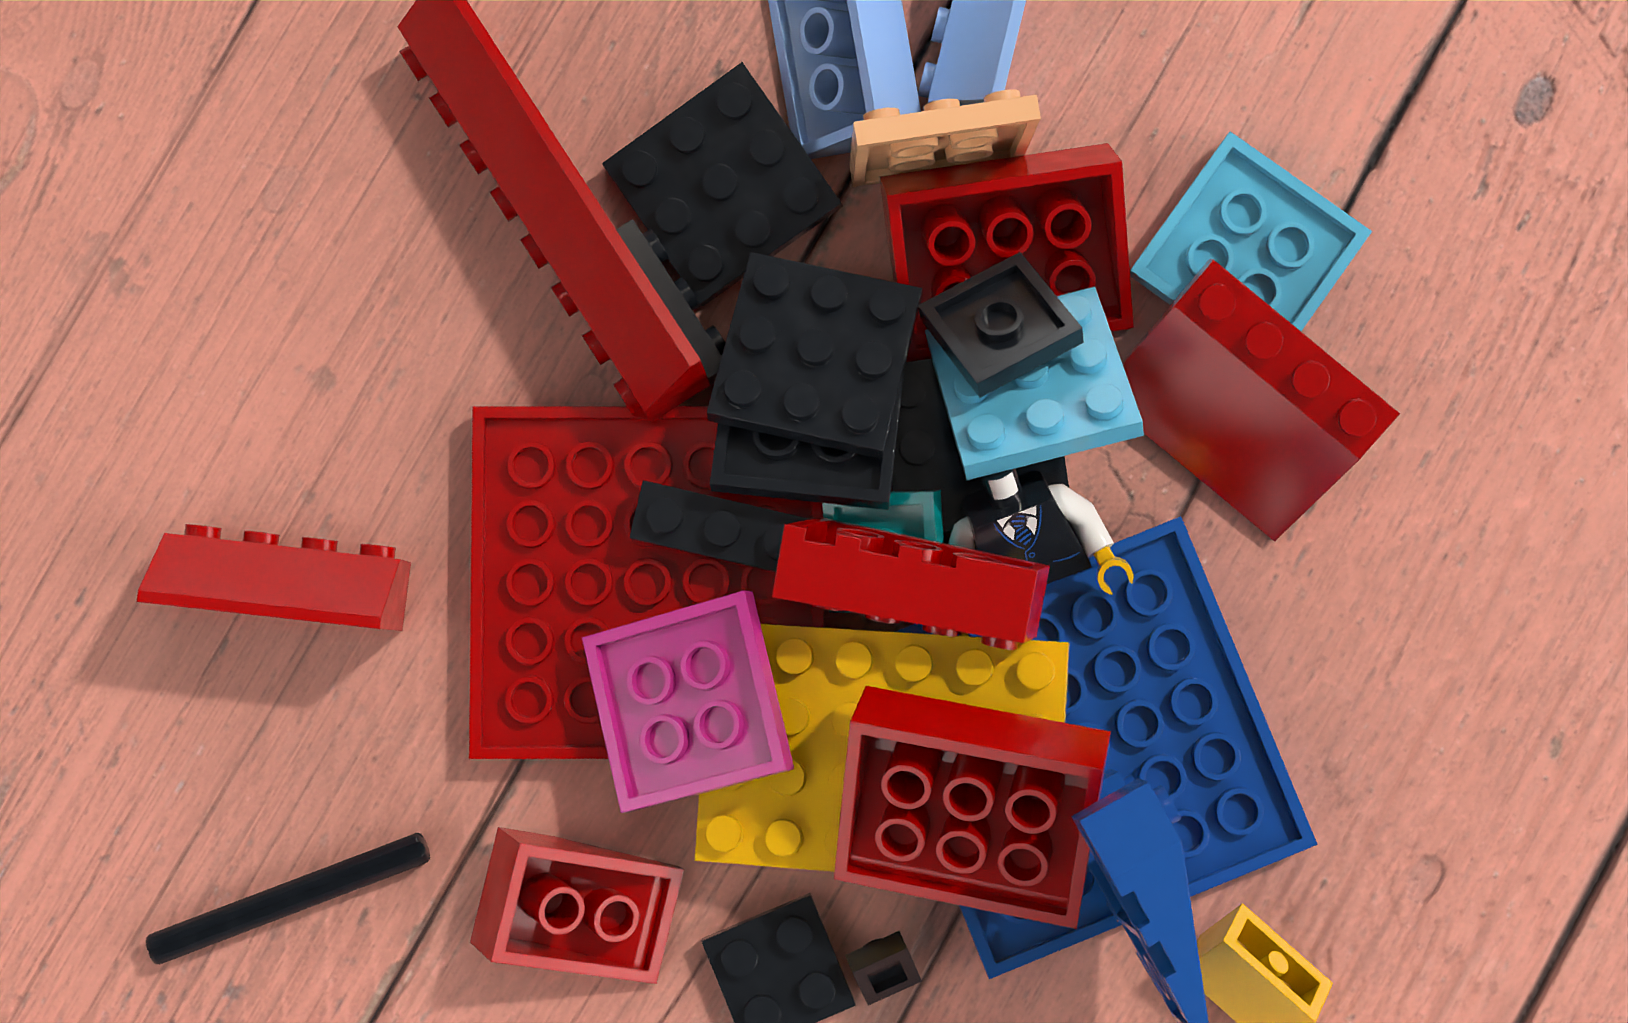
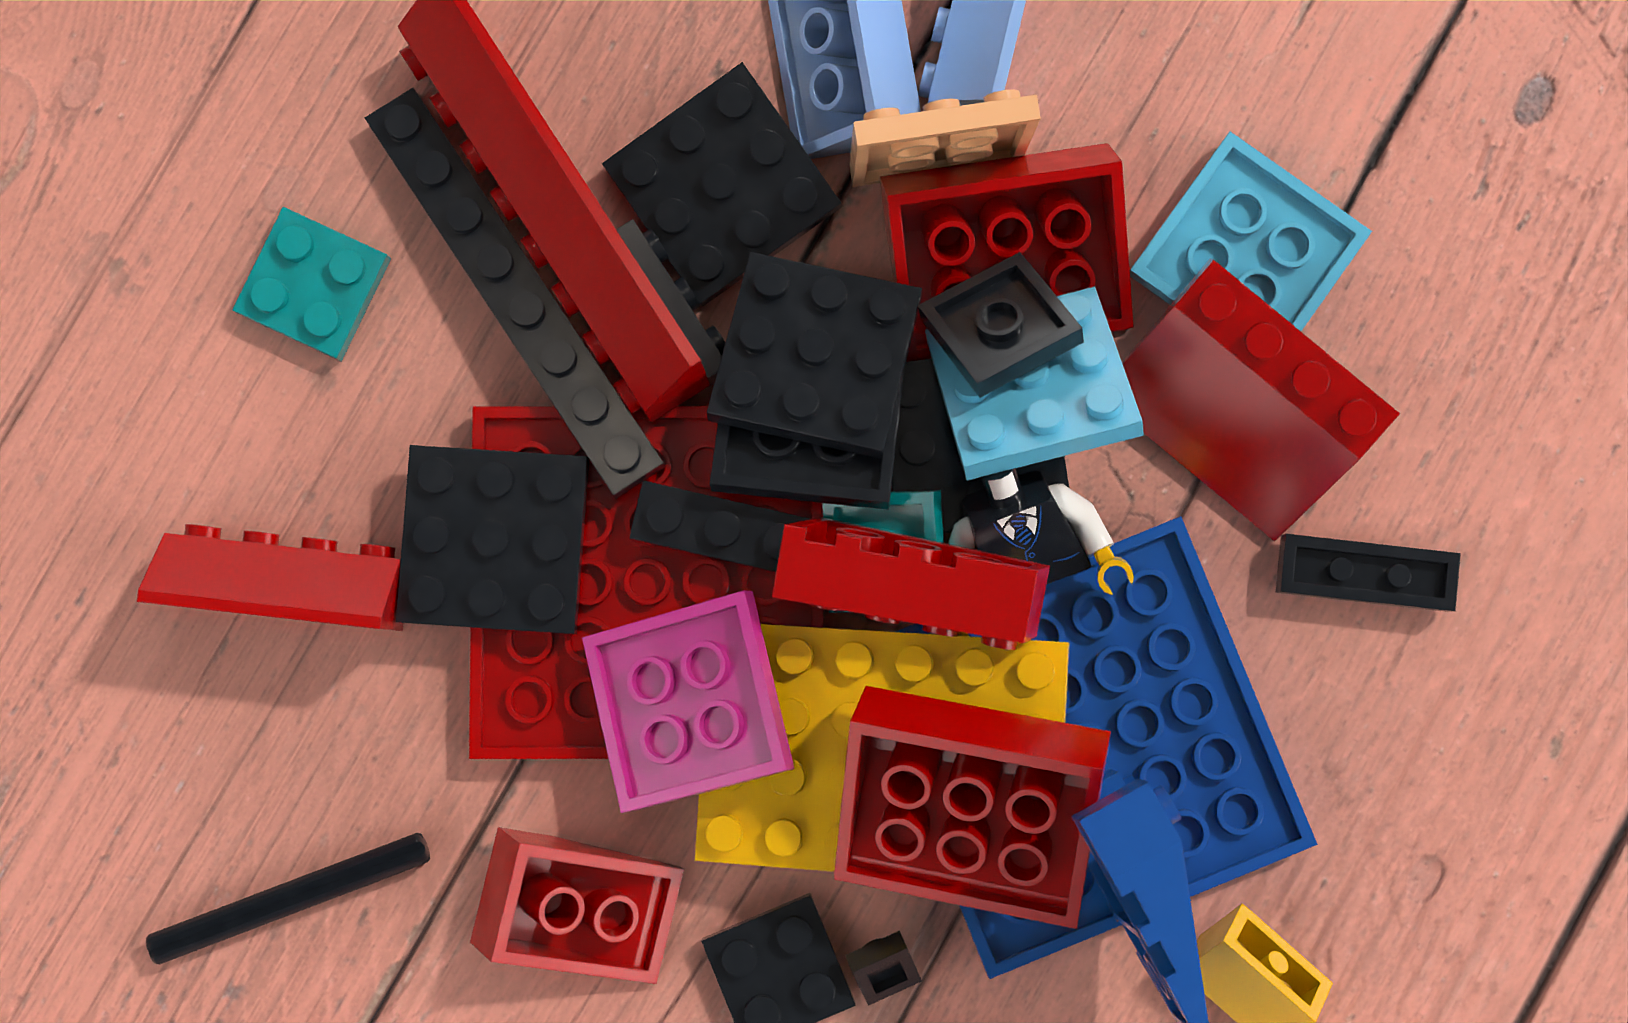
(312, 284): none -> teal plate
(492, 539): none -> black plate
(515, 293): none -> black plate
(1368, 572): none -> black plate

